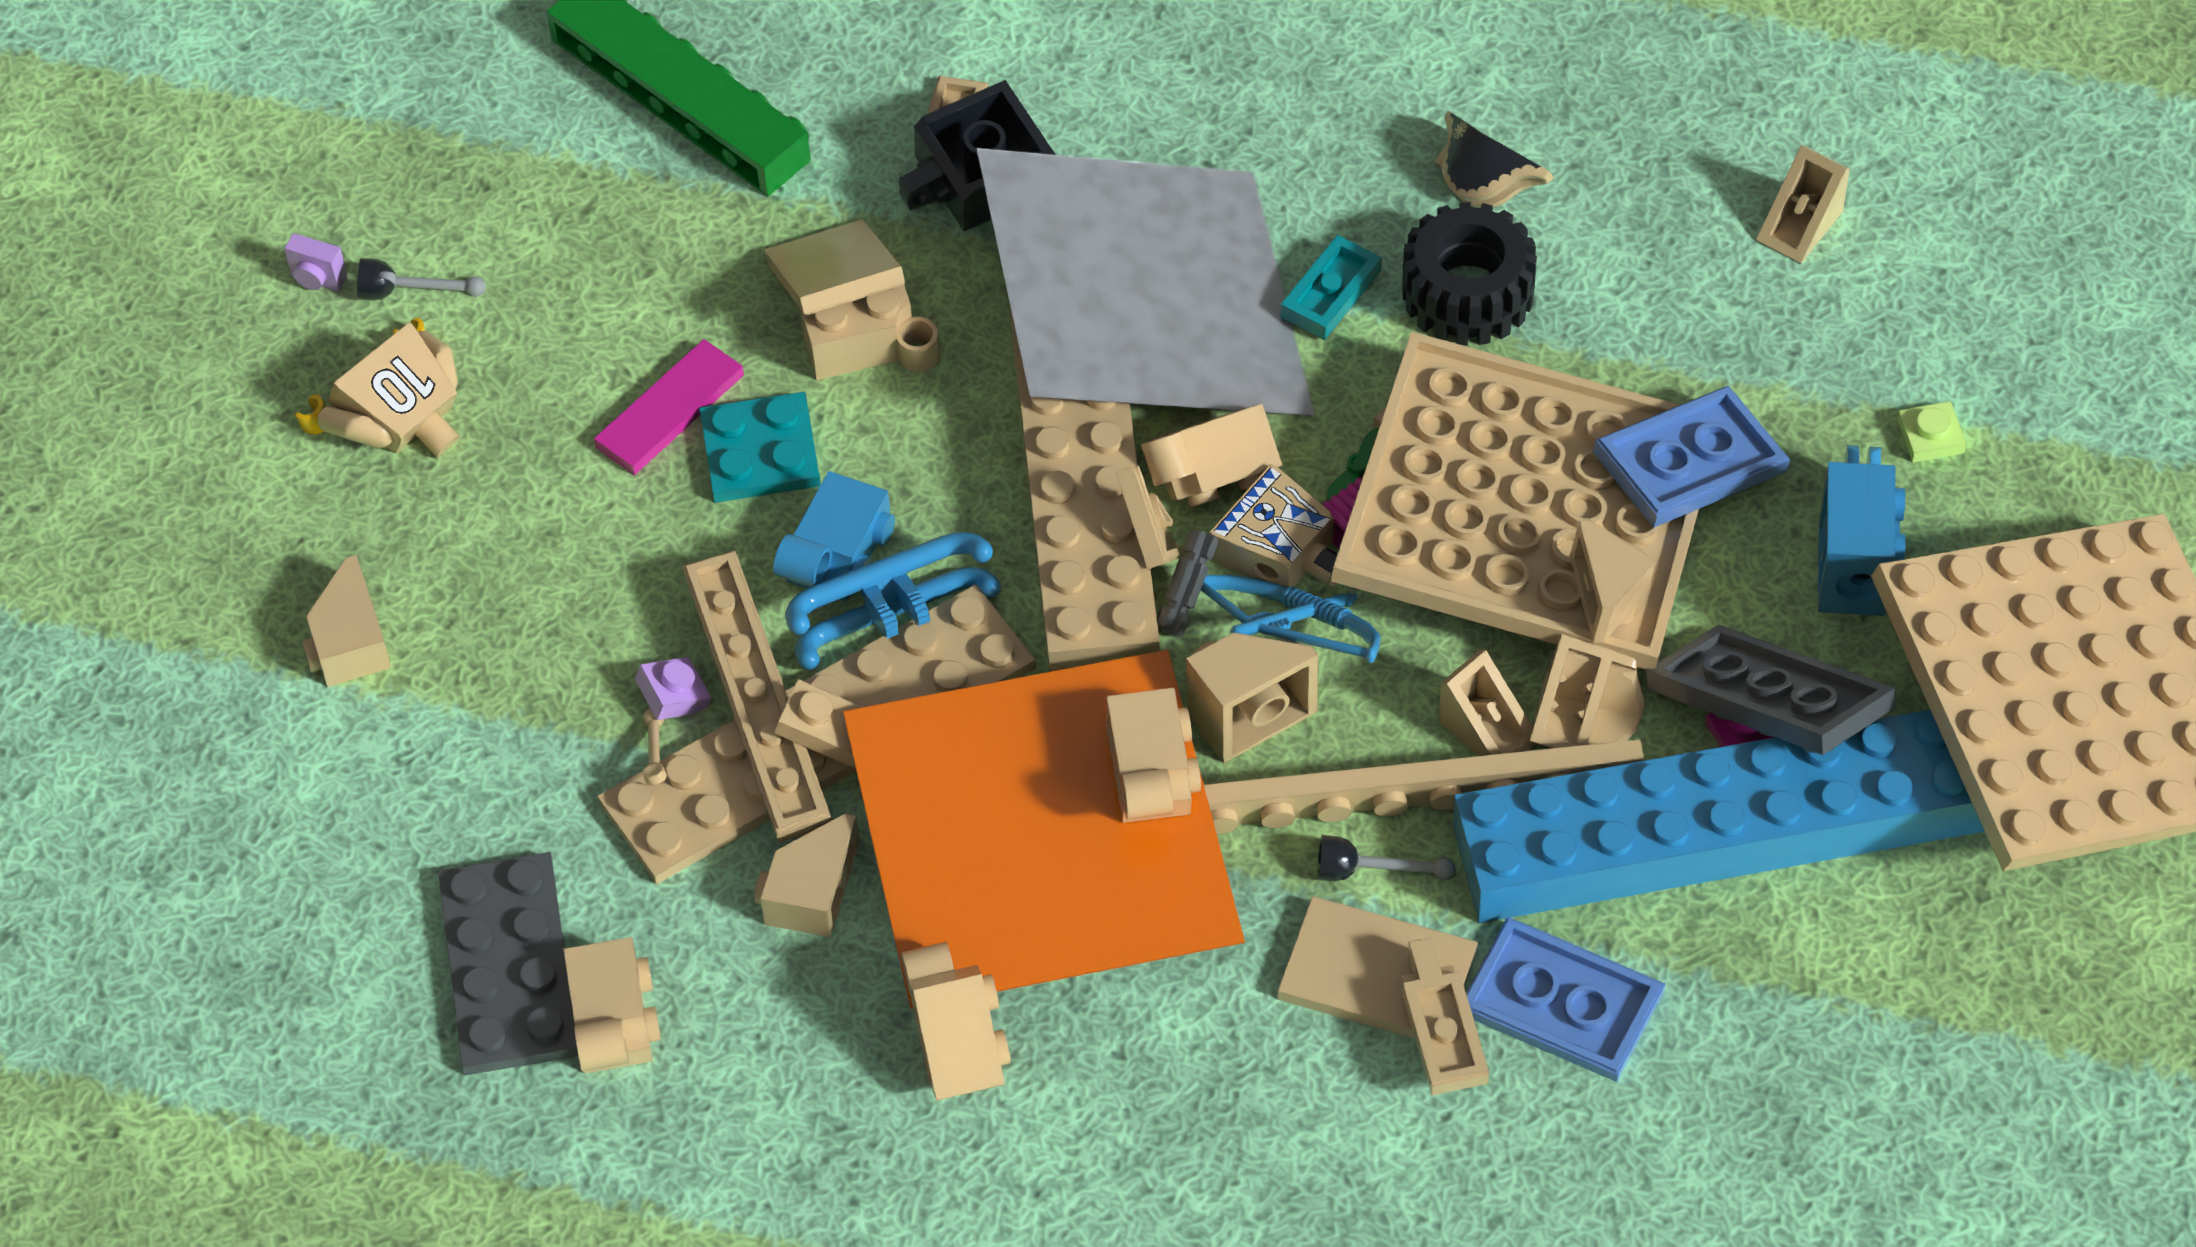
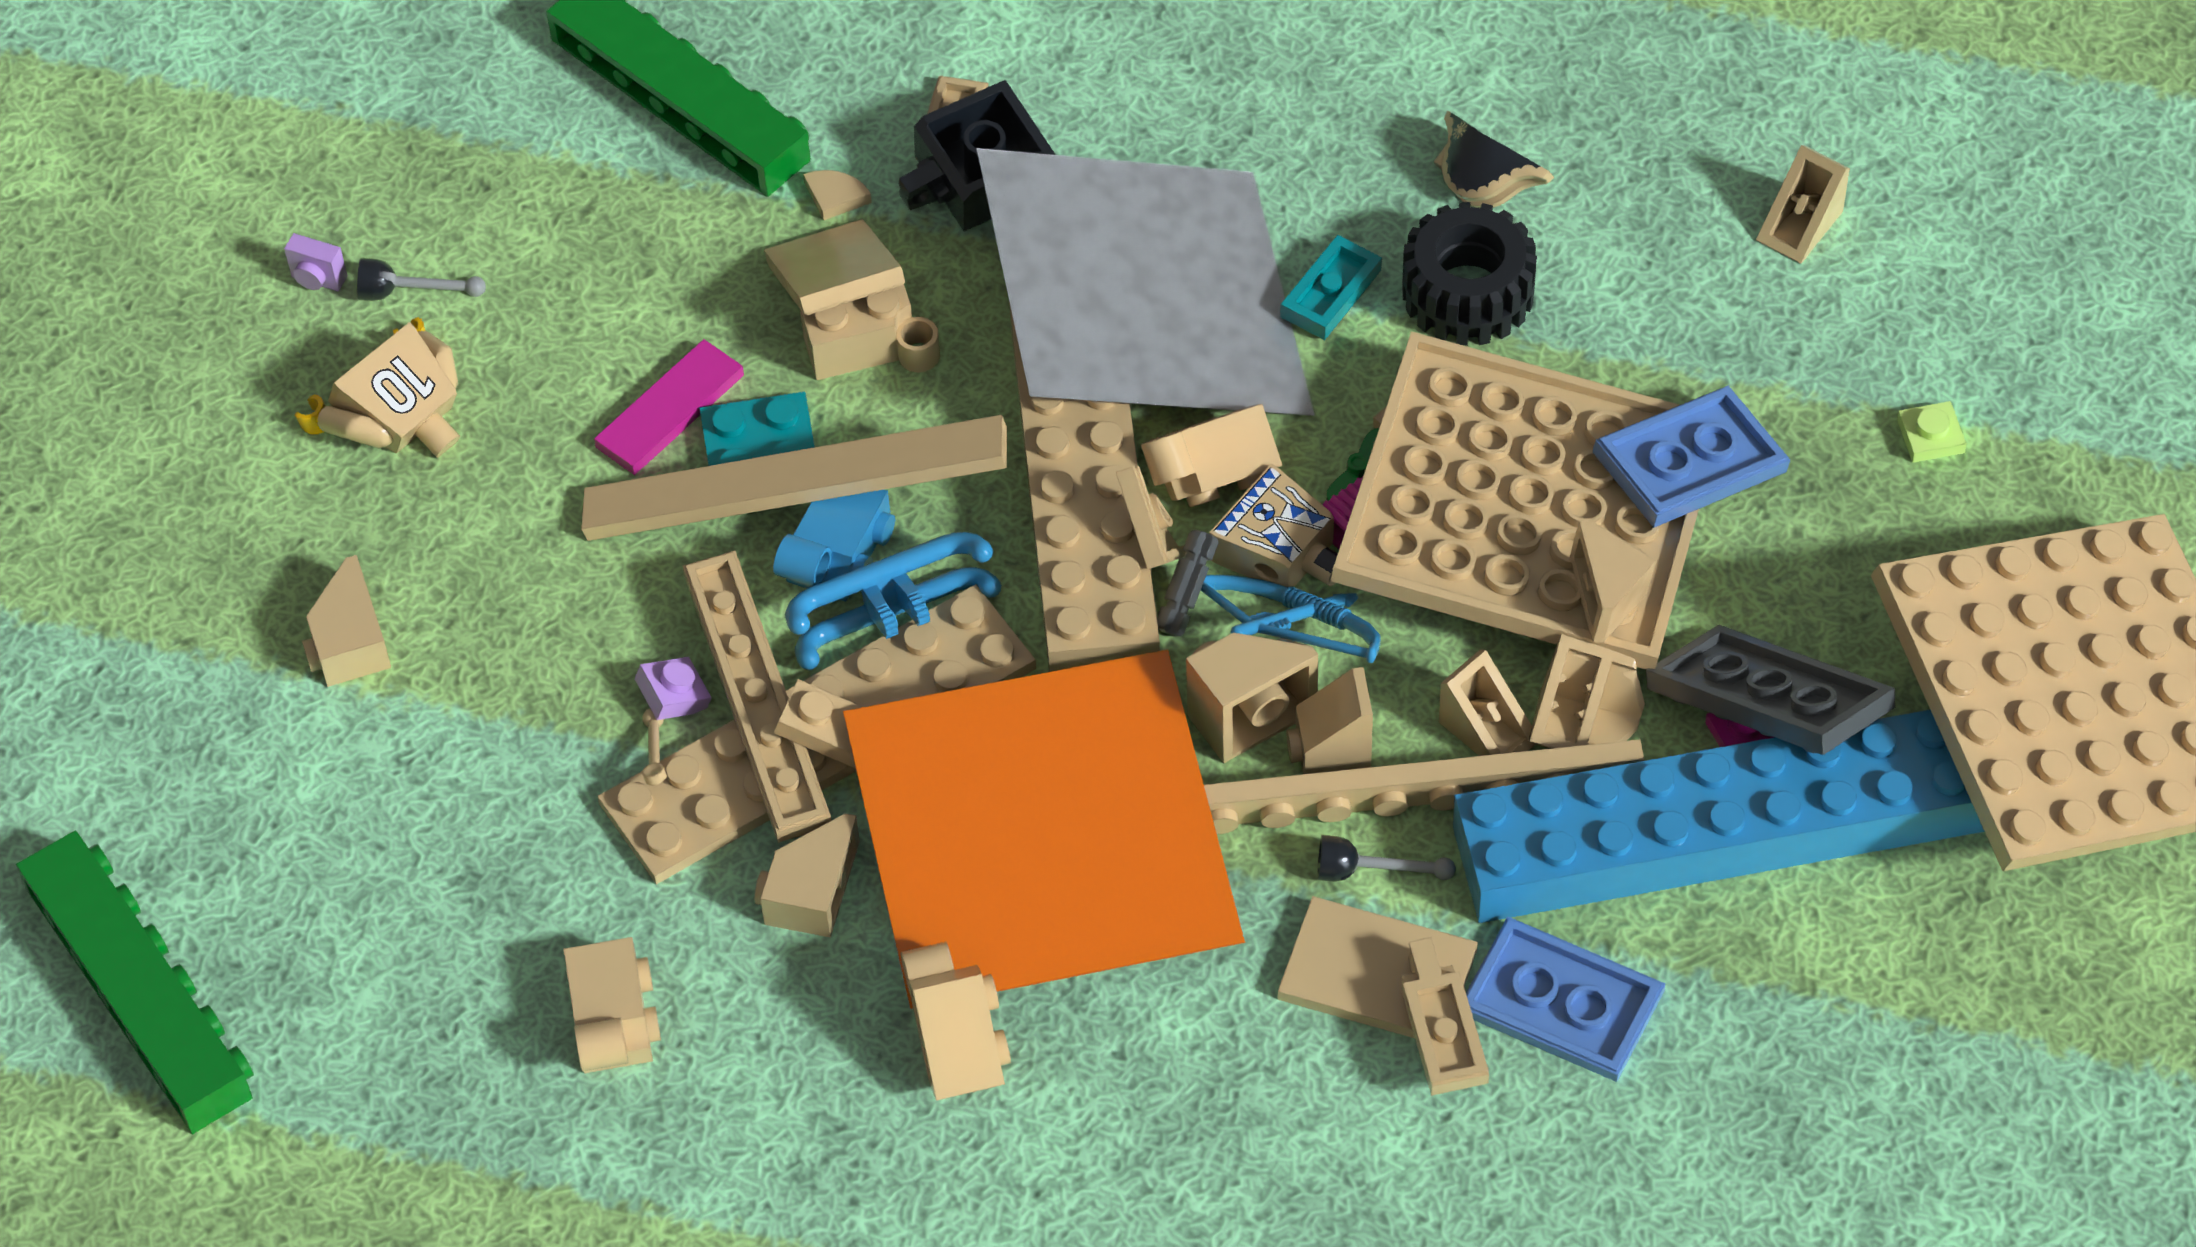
(136, 982): none -> green brick
(507, 963): dark grey plate -> none
(795, 477): none -> tan tile
(836, 192): none -> tan tile
(1150, 754): tan hinge -> none
(1334, 727): none -> tan slope
(1858, 532): dark azure brick -> none

